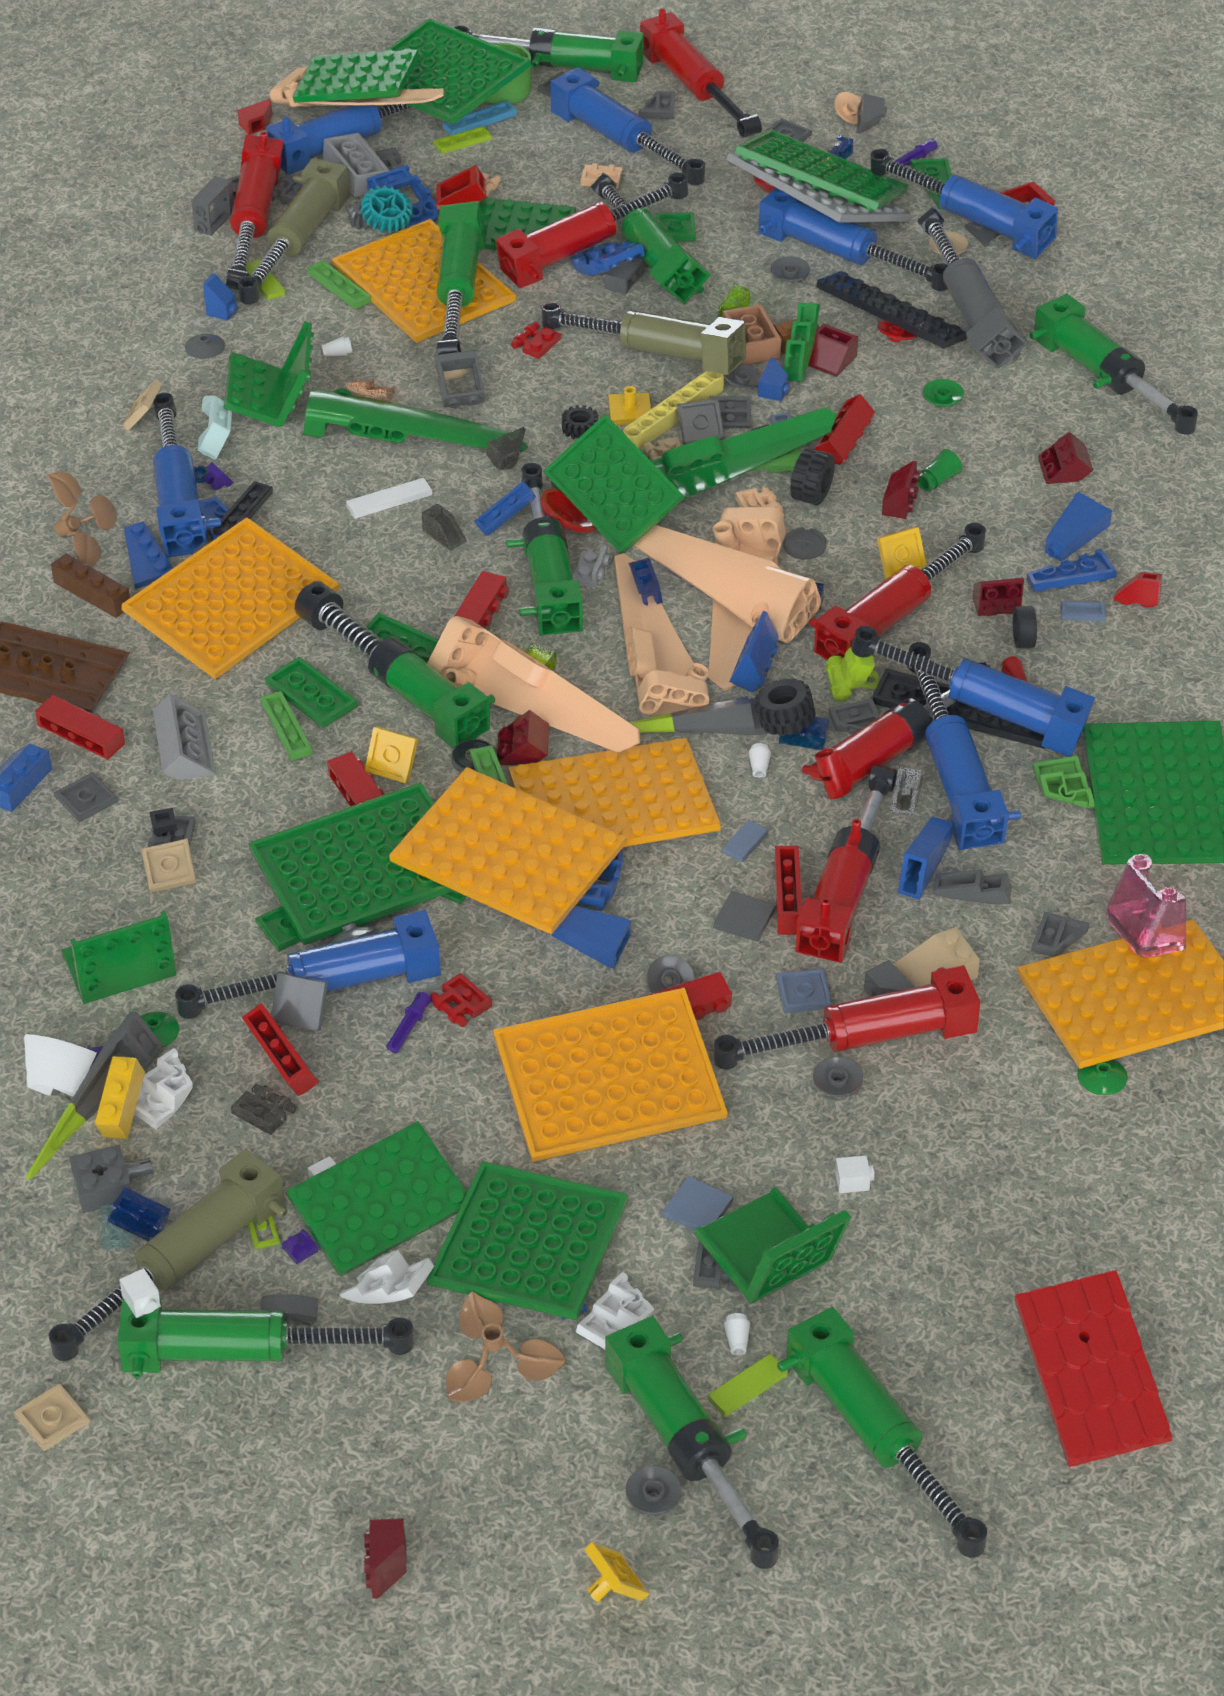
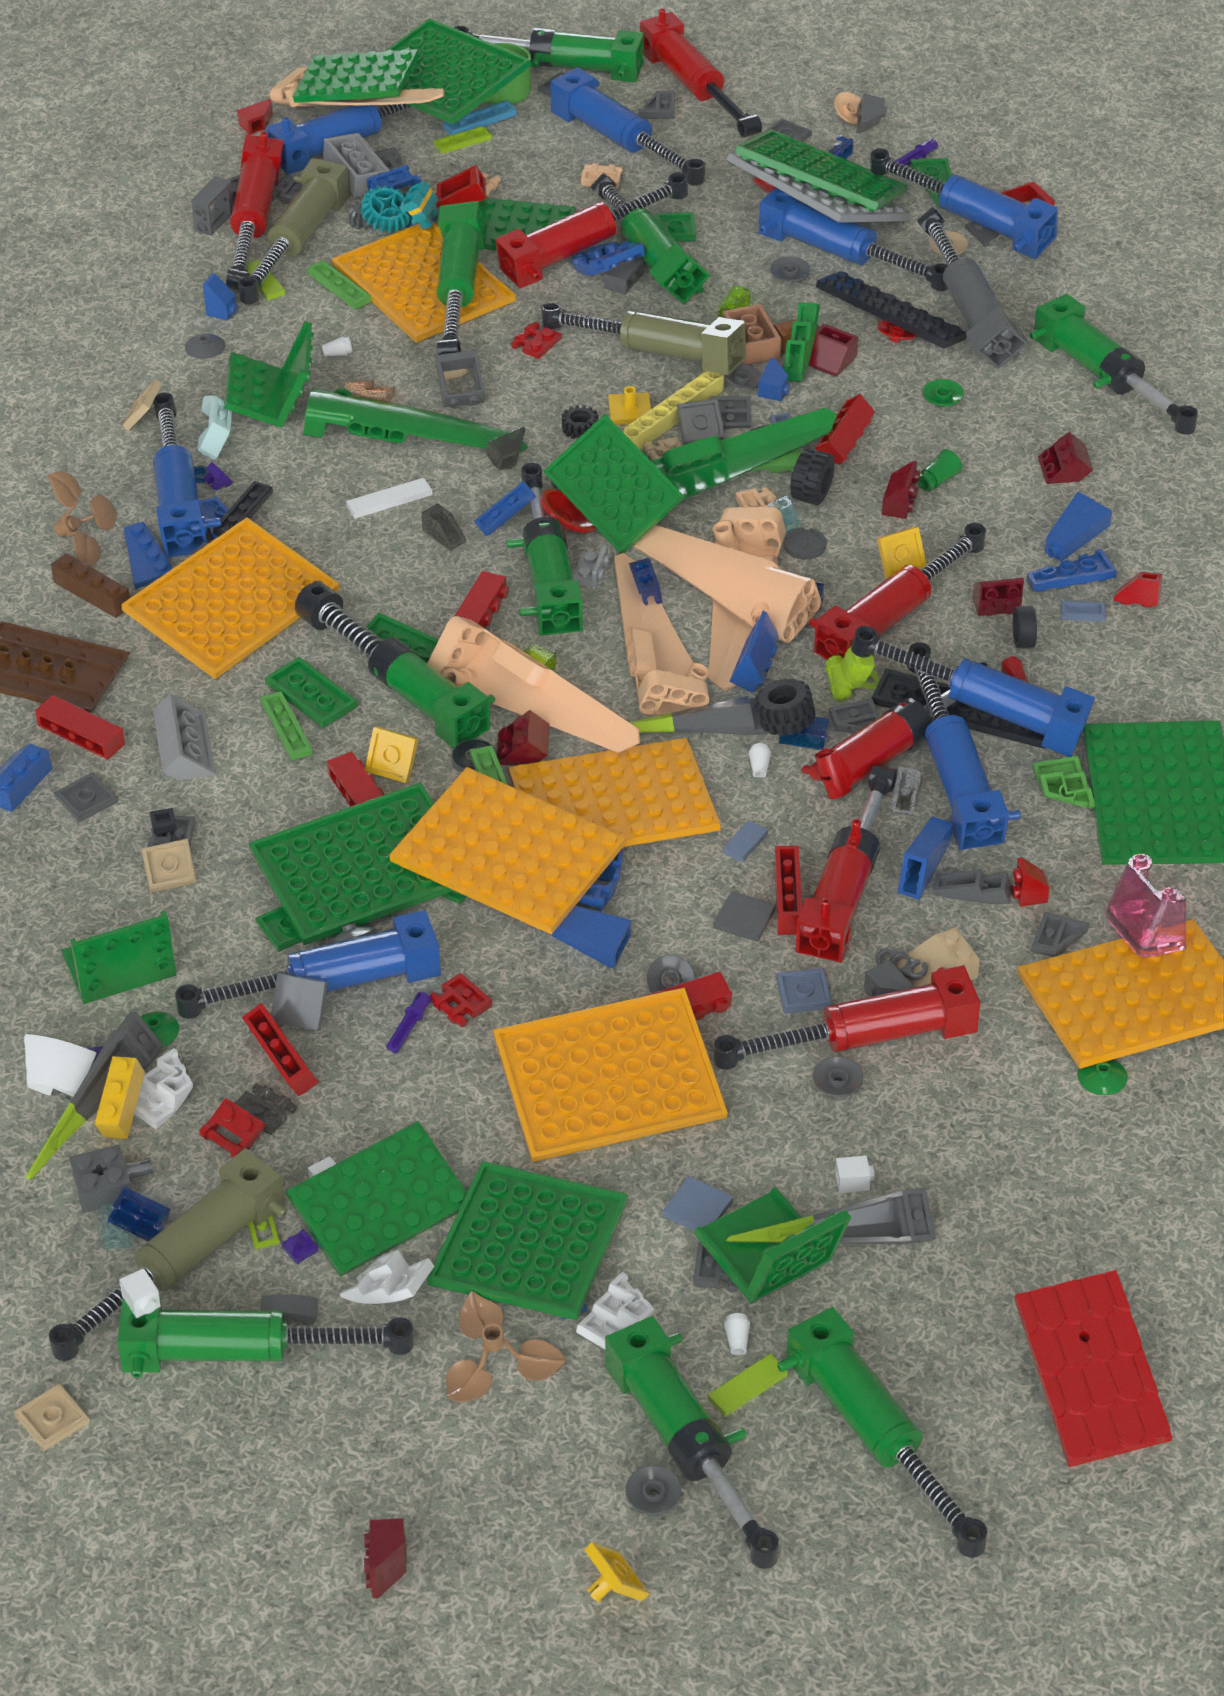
(237, 1122): none -> red plate
(420, 204): none -> teal hips
(788, 513): none -> clear light blue brick
(888, 1219): none -> dark grey plate
(907, 970): none -> dark grey piece
(1030, 884): none -> red slope

